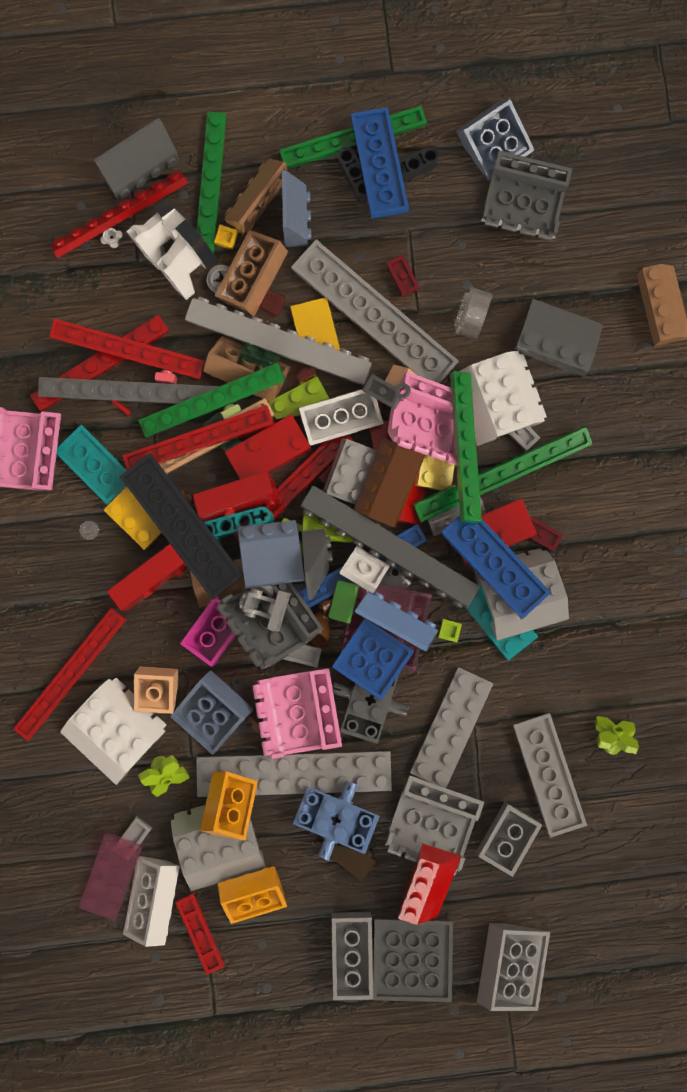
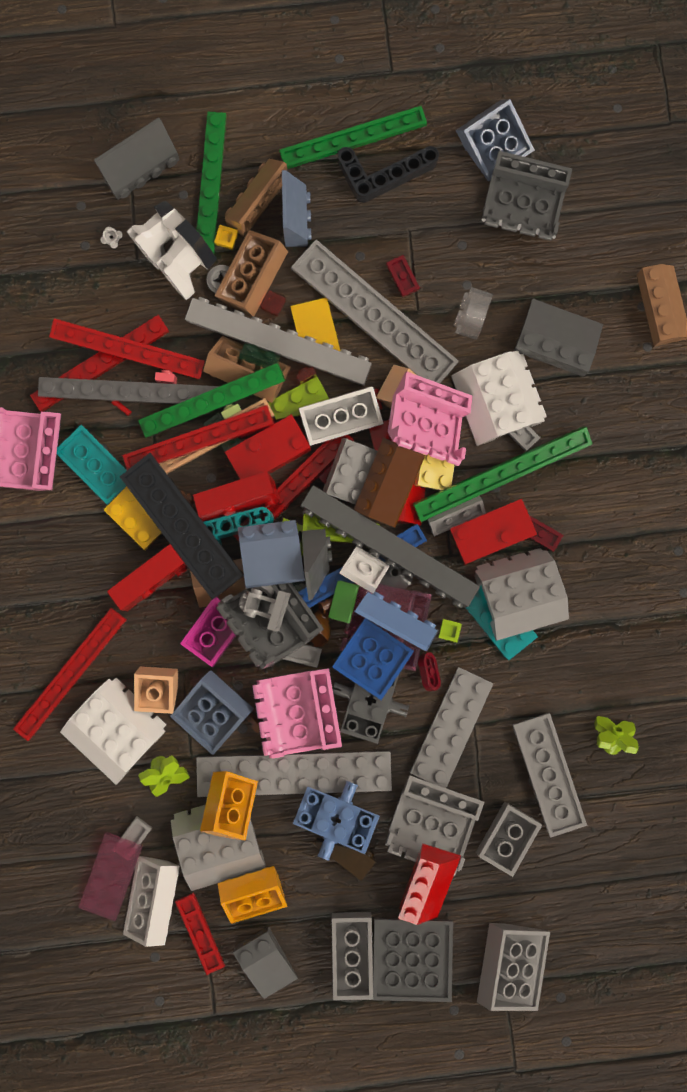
(89, 530): clear plate -> none
(114, 216): red plate -> none
(264, 962): none -> dark grey slope
(379, 163): blue plate -> none
(385, 391): dark grey hinge -> none
(429, 671): none -> dark red plate
(465, 447): green plate -> none
(497, 565): blue plate -> none

